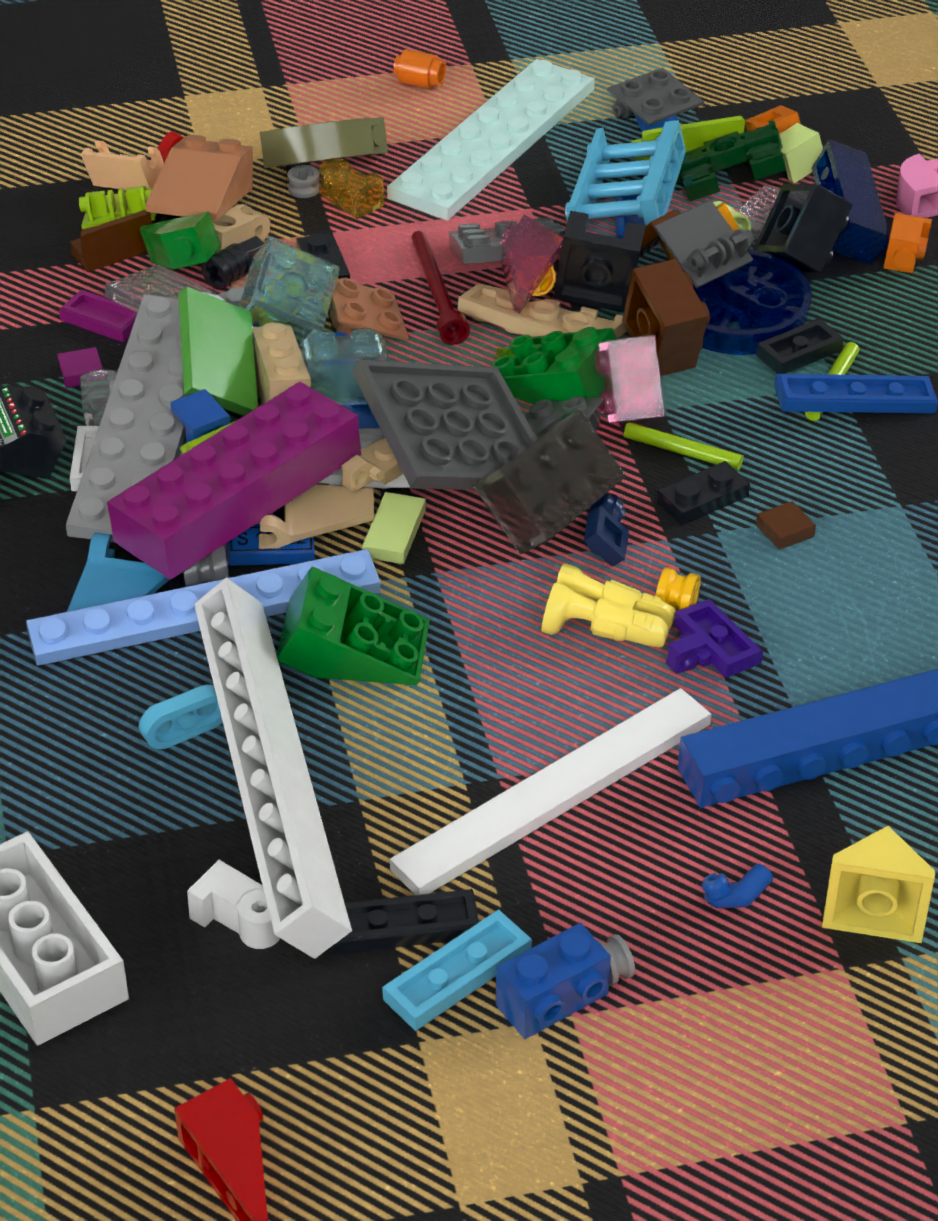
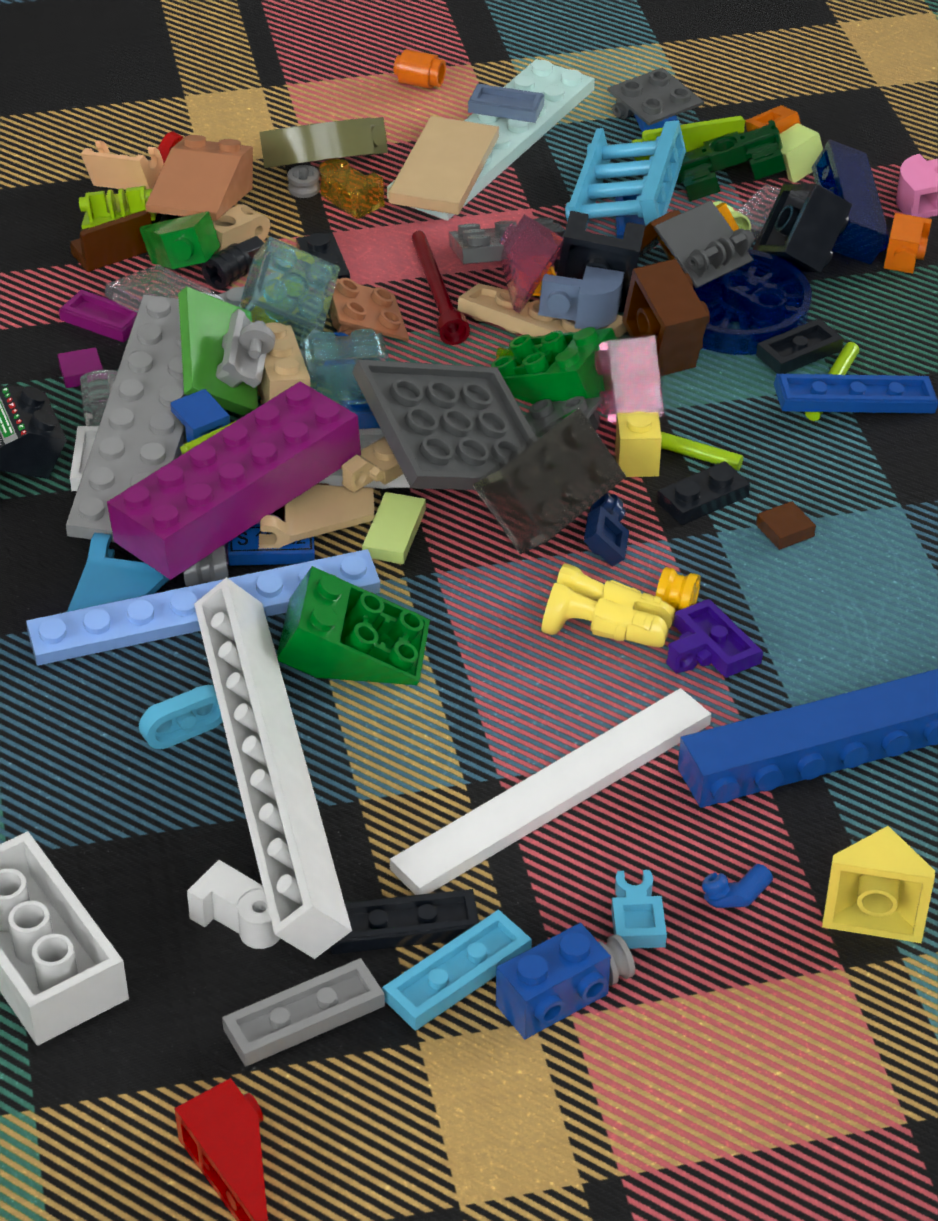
(244, 351): none -> light grey hips
(303, 1012): none -> light grey plate
(443, 165): none -> tan tile
(506, 103): none -> sand blue tile
(586, 301): none -> sand blue brick
(638, 443): none -> light yellow brick
(638, 914): none -> medium azure plate

